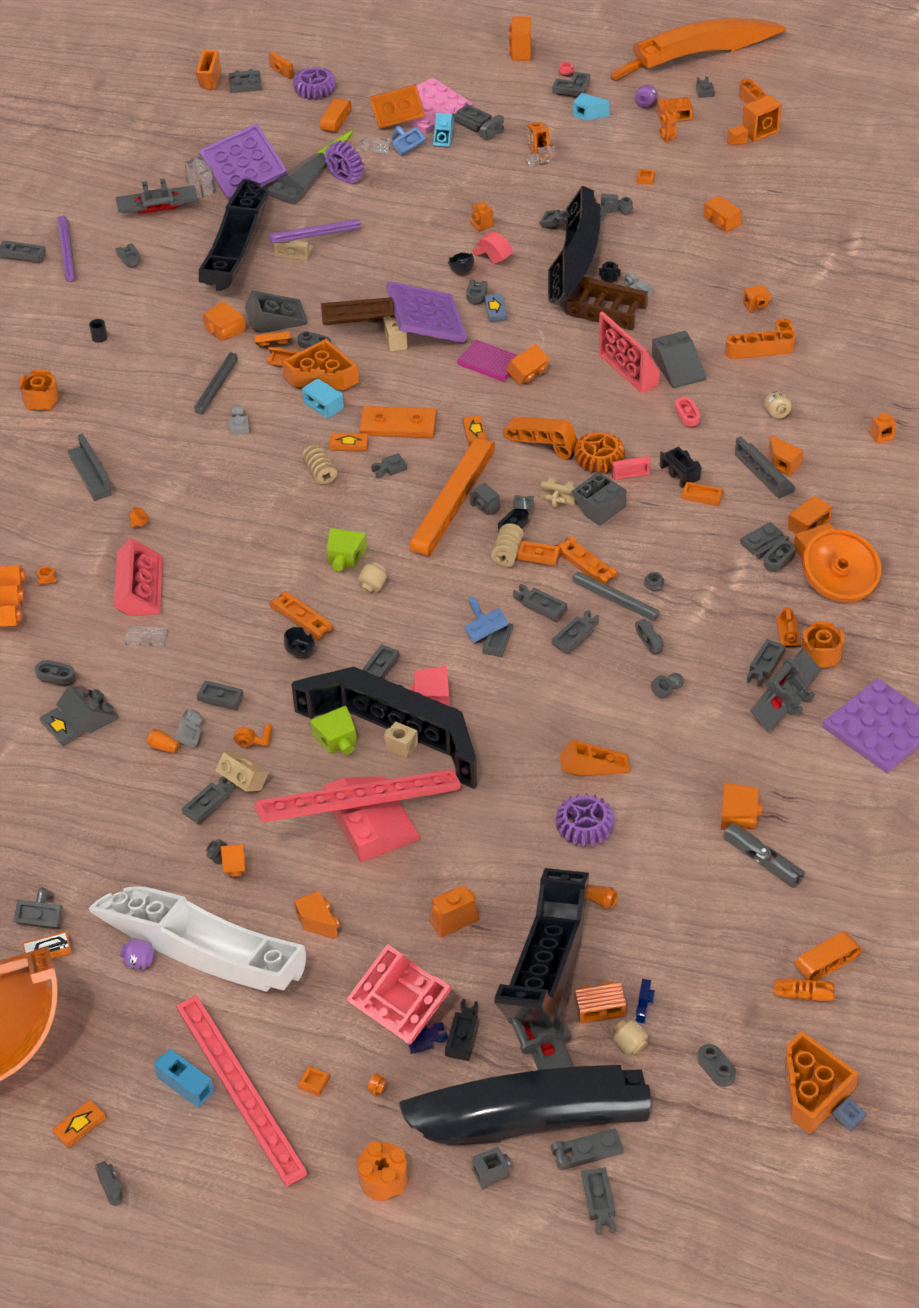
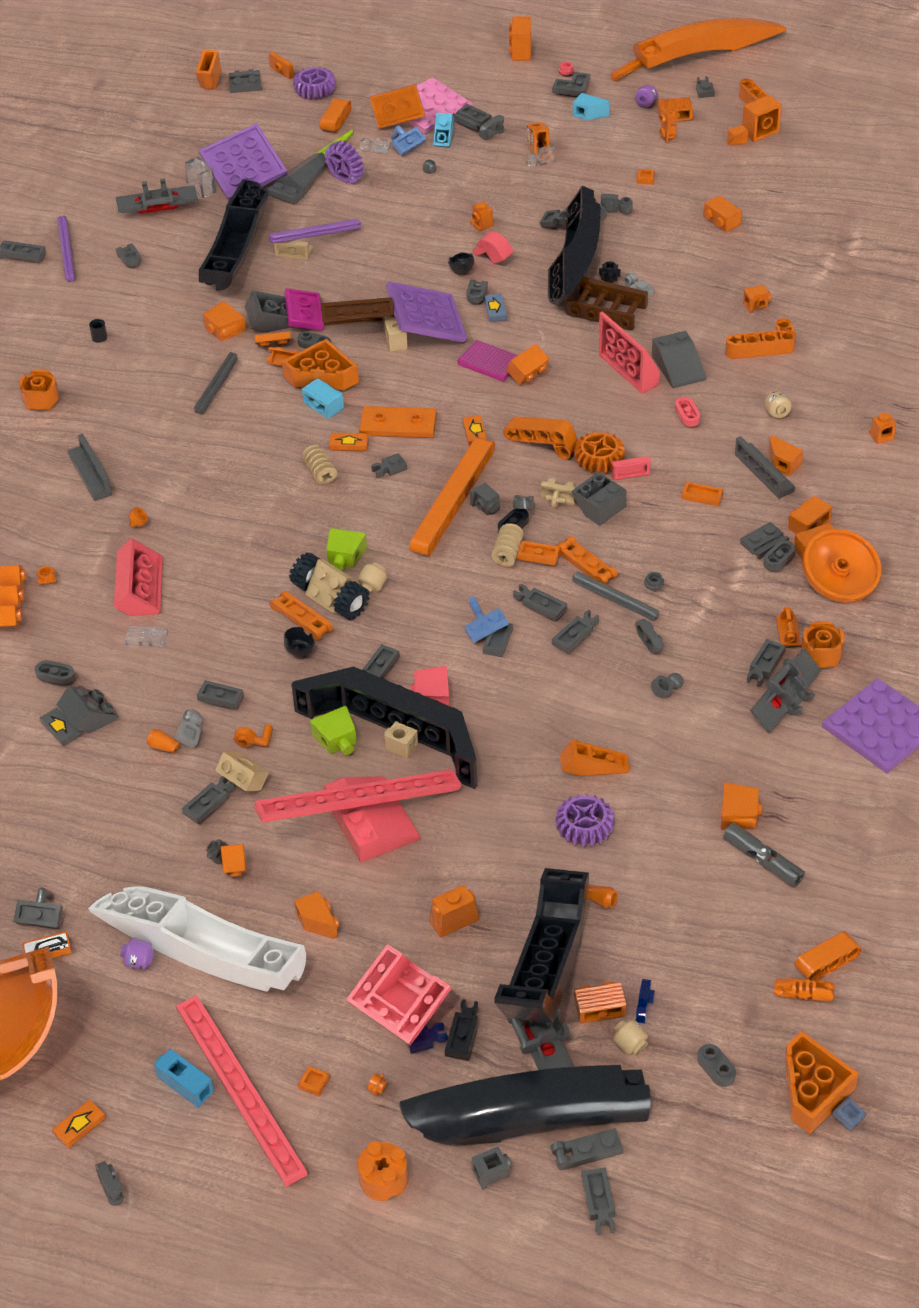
(238, 422): light grey plate -> none
(303, 309): none -> dark pink tile
(329, 586): none -> plate
(429, 166): none -> dark grey hinge
(681, 463): black window -> none

